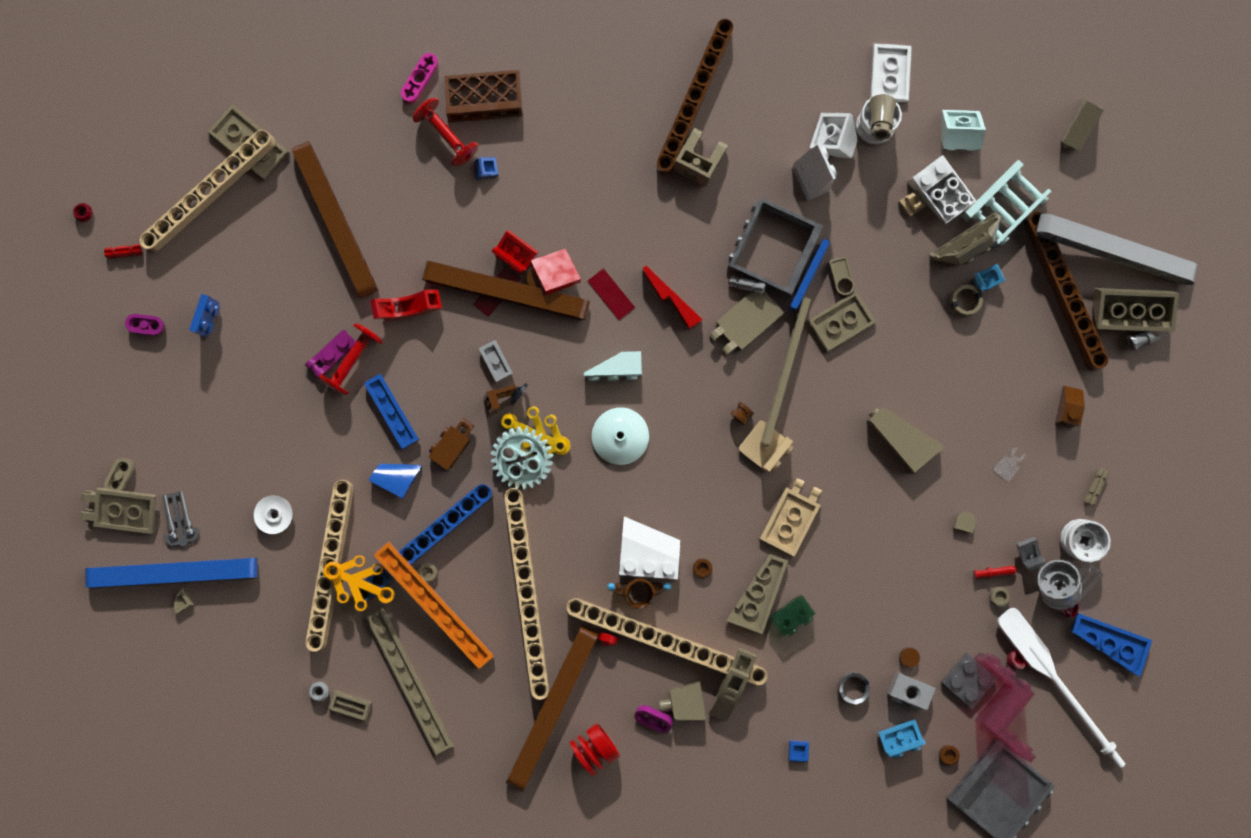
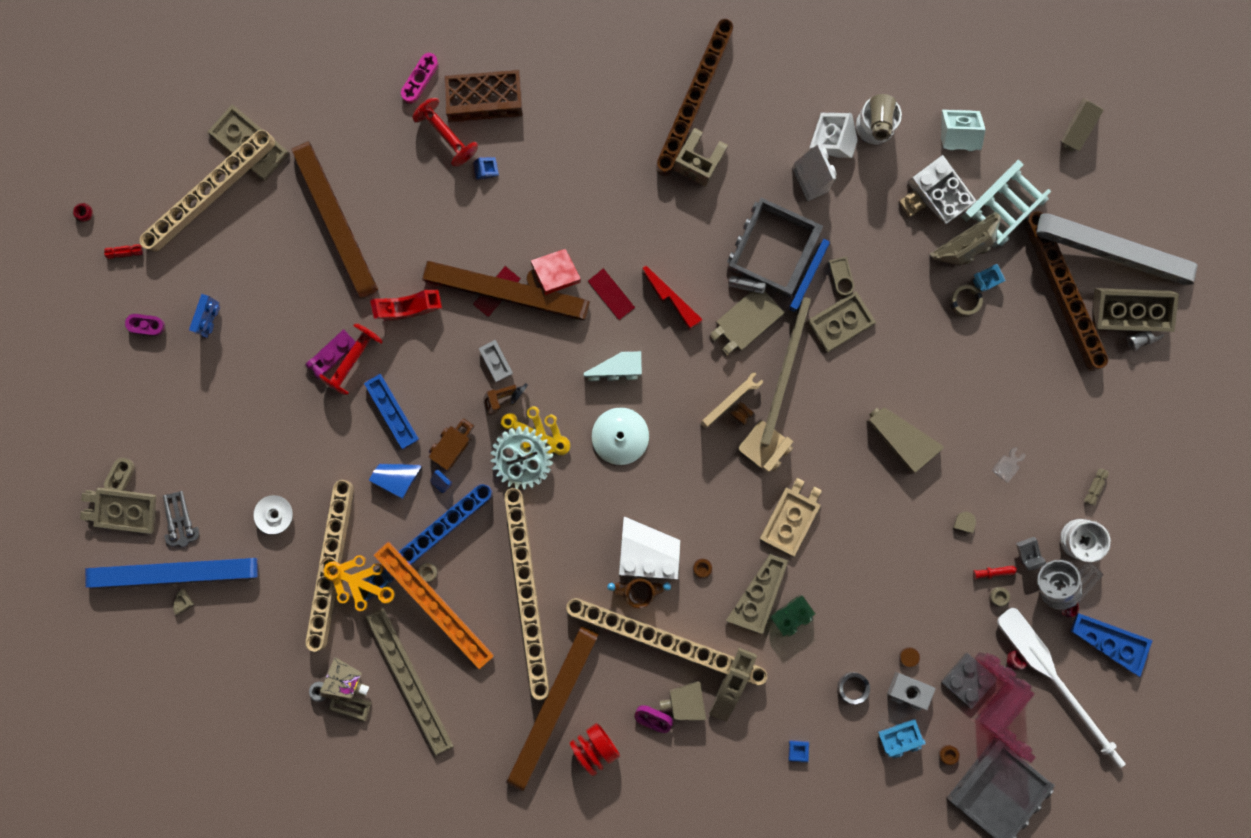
(342, 682): none -> dark tan torso
(440, 481): none -> blue slope
(515, 252): red bracket -> none
(607, 639): red tile -> none
(729, 401): none -> tan tile
(891, 71): white tile -> none
(1070, 407): reddish brown slope -> none

